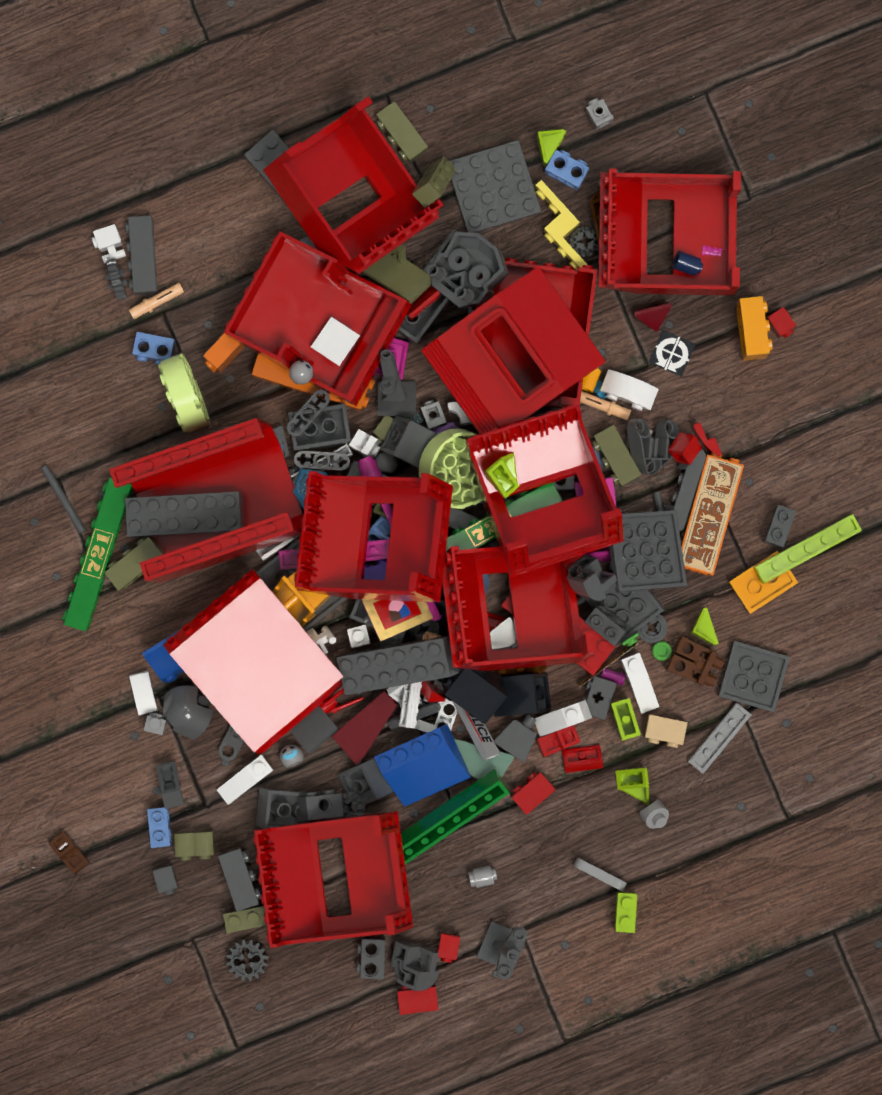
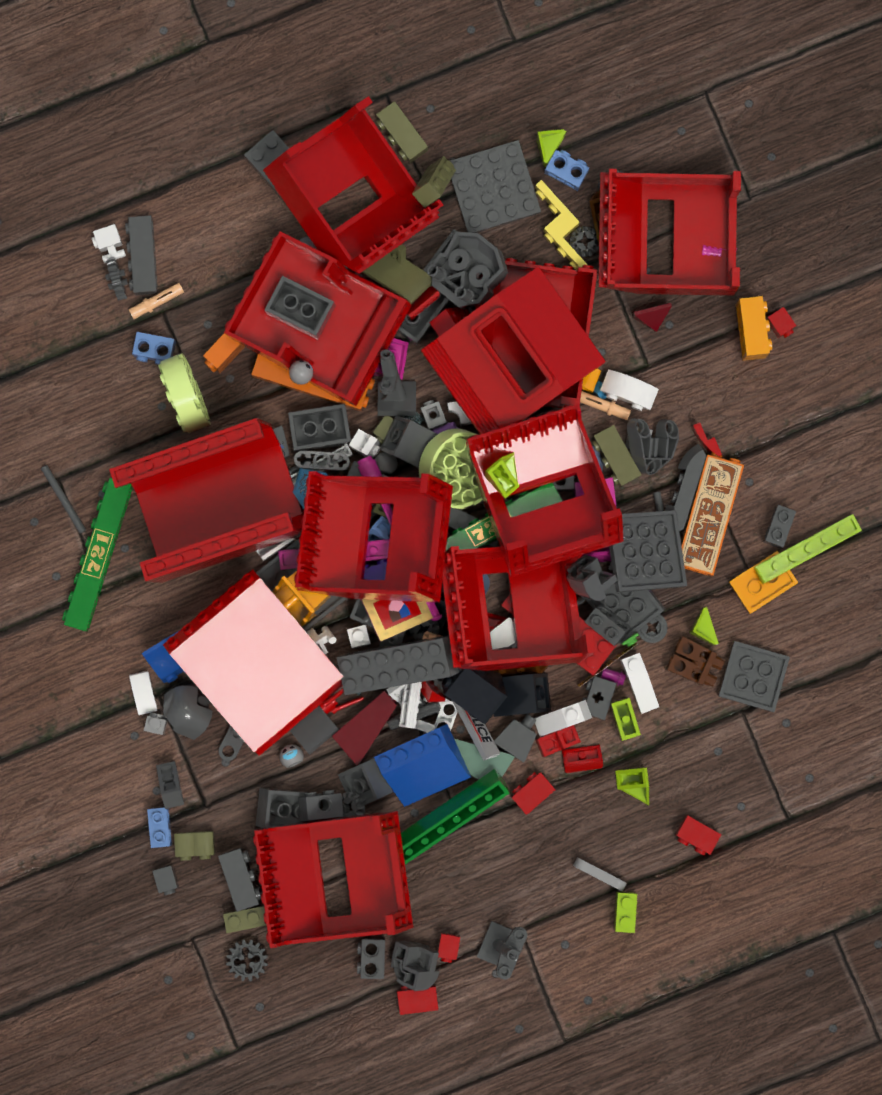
(69, 853): reddish brown slope -> none
(128, 568): olive brick -> none
(184, 514): dark grey brick -> none
(245, 779): white slope -> none
(300, 307): none -> dark grey brick
(314, 399): dark grey beam -> none
(335, 341): white sticker -> none
(448, 319): none -> red brick
(482, 876): light grey brick -> none
(599, 120): light grey brick -> none
(655, 815): light grey piece -> none
(661, 651): bright green tile -> none
(665, 730): tan brick -> none
(672, 353): sticker -> none
(685, 448): red brick -> none
(687, 263): dark blue brick -> none
(698, 835): none -> red brick
(719, 738): light grey tile -> none

